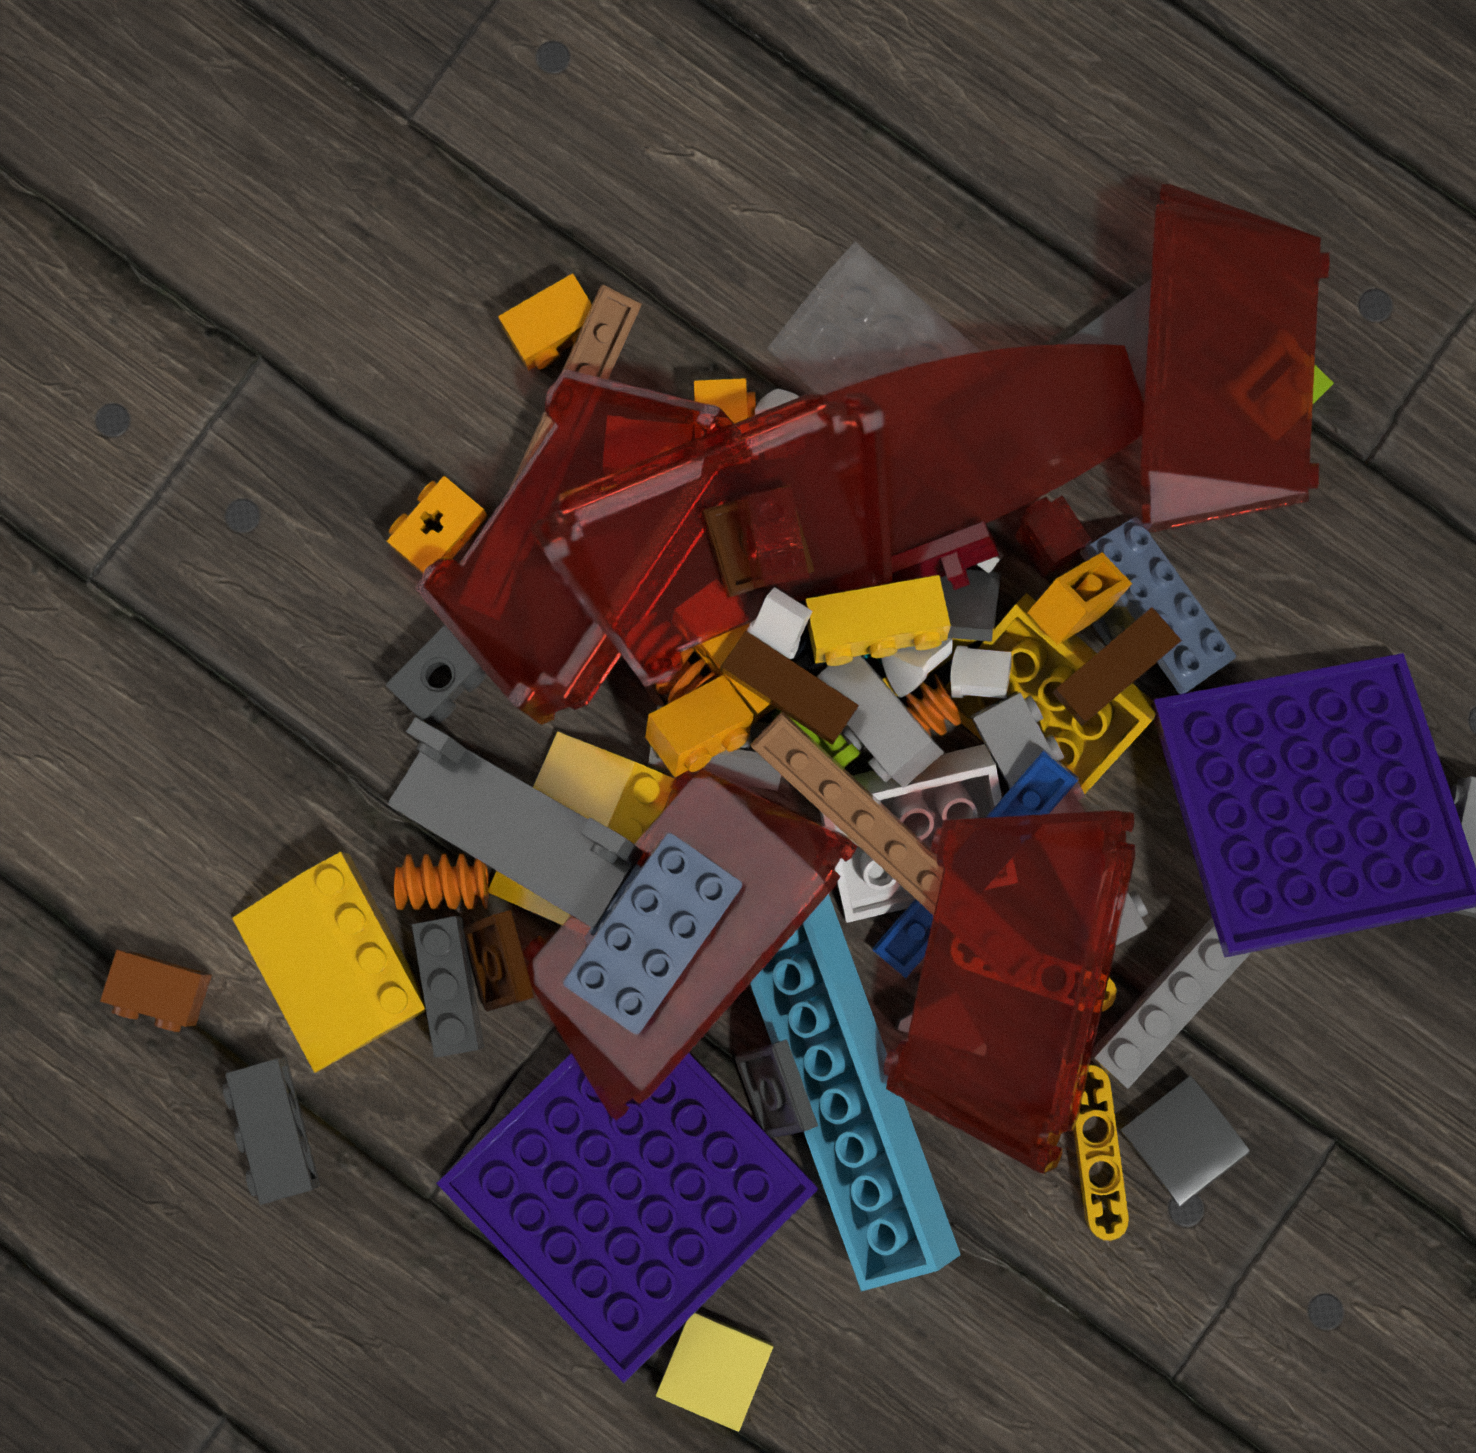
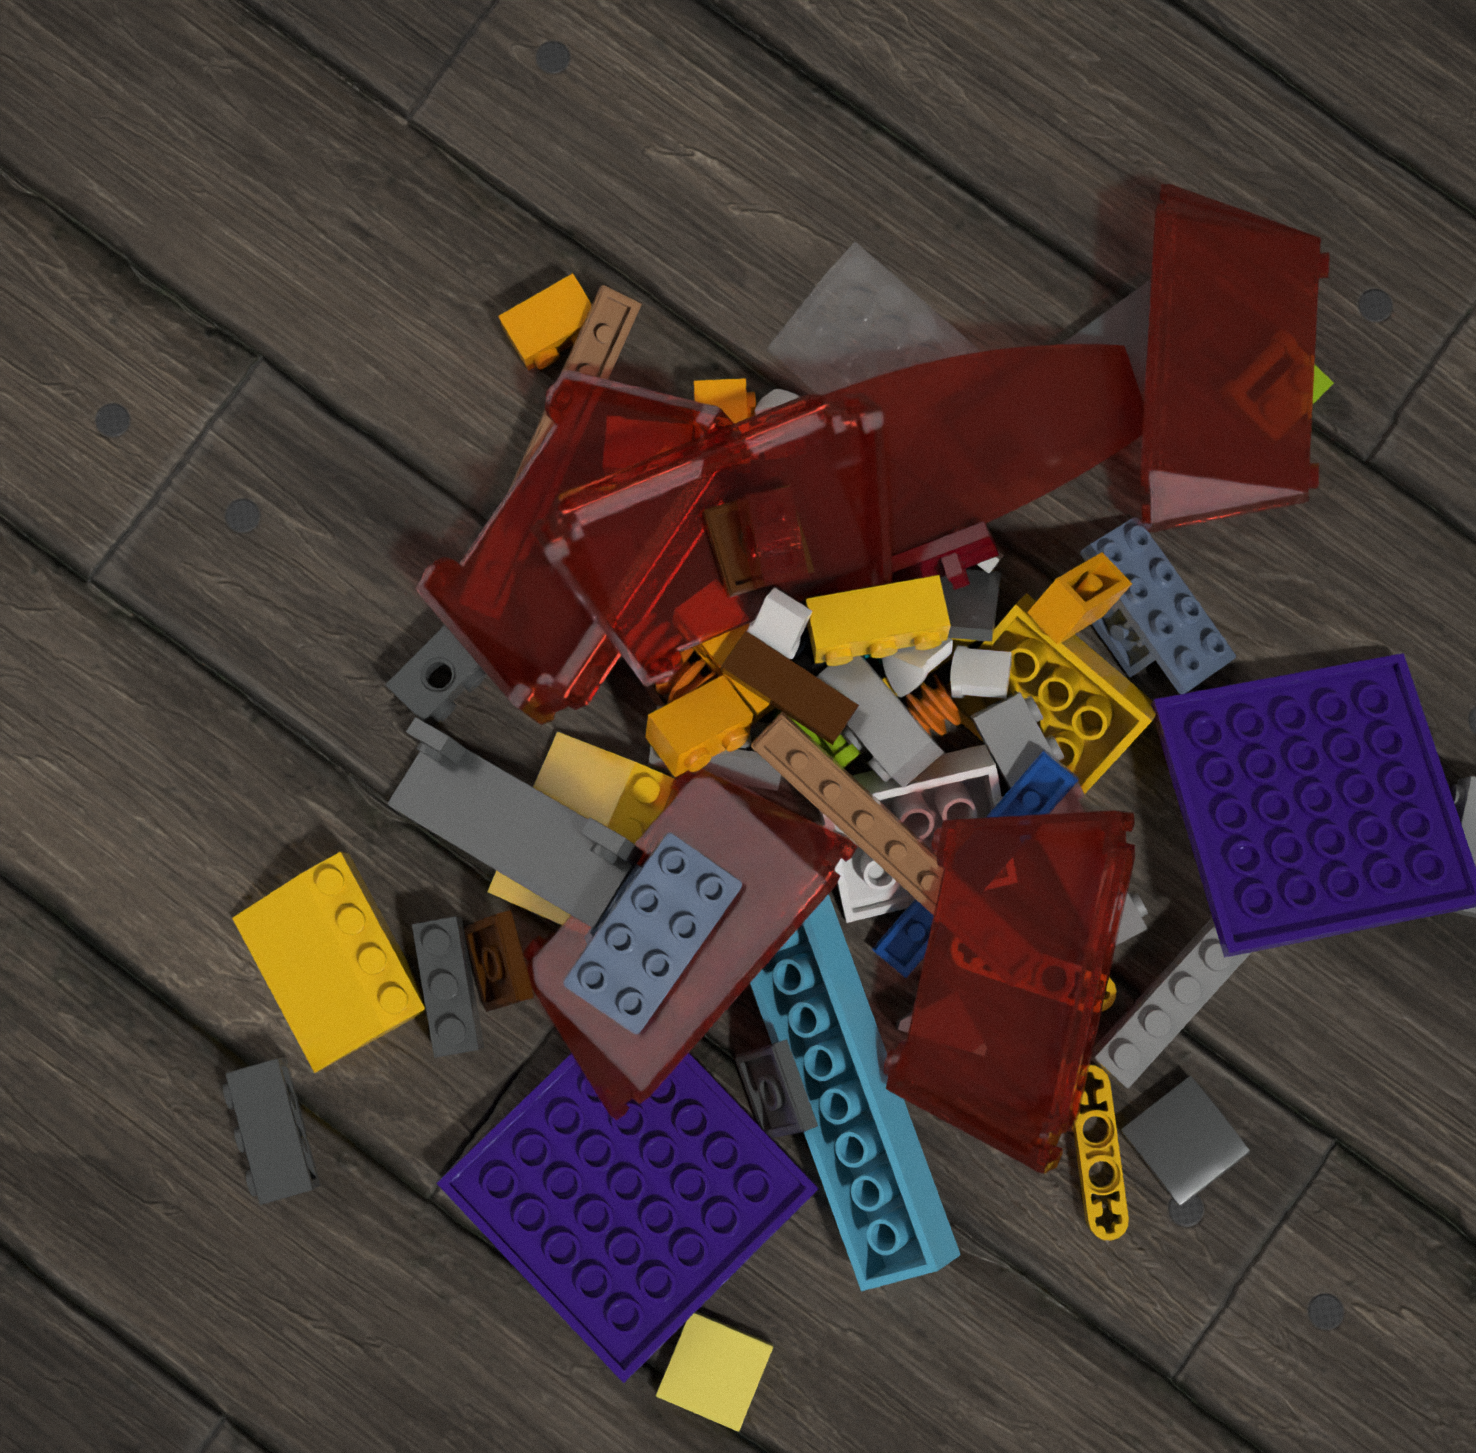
(155, 989): dark orange brick -> none
(441, 883): orange piece -> none
(443, 504): light orange brick -> none
(1051, 534): clear red brick -> none
(1116, 666): reddish brown tile -> none

